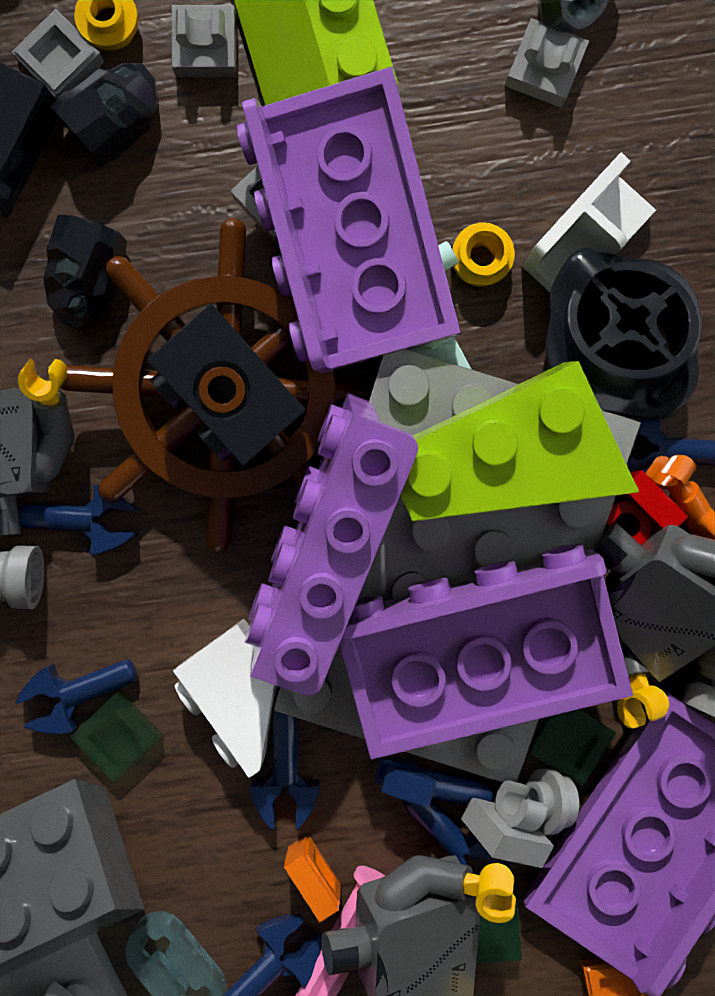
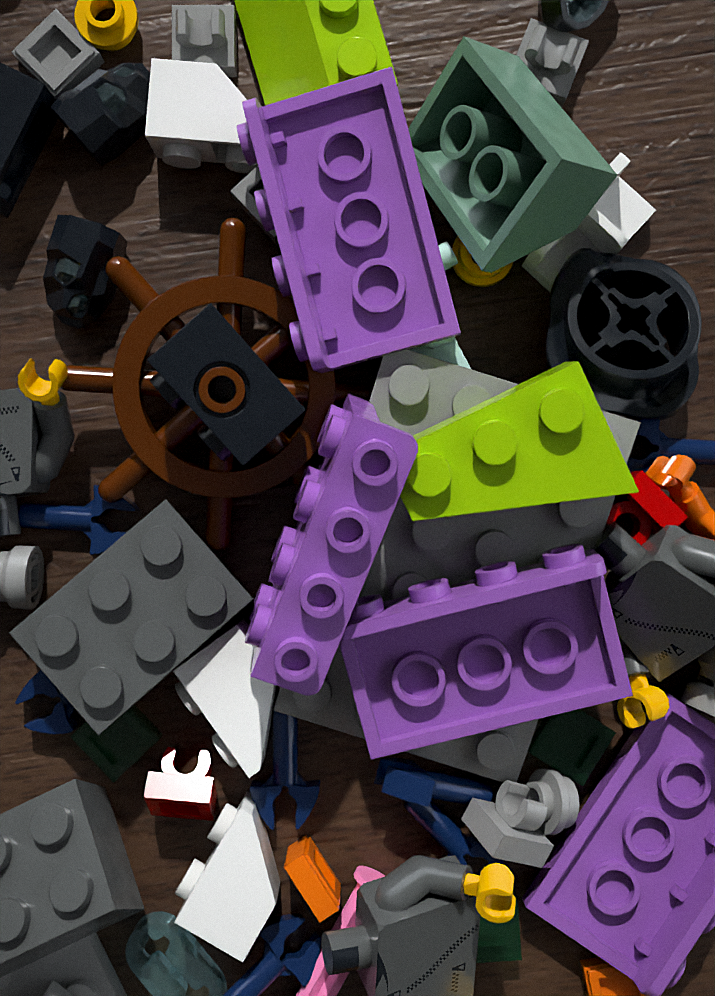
(131, 616): none -> dark grey brick
(182, 794): none -> tile
(194, 115): none -> white slope
(236, 886): none -> white slope
(503, 157): none -> sand green slope

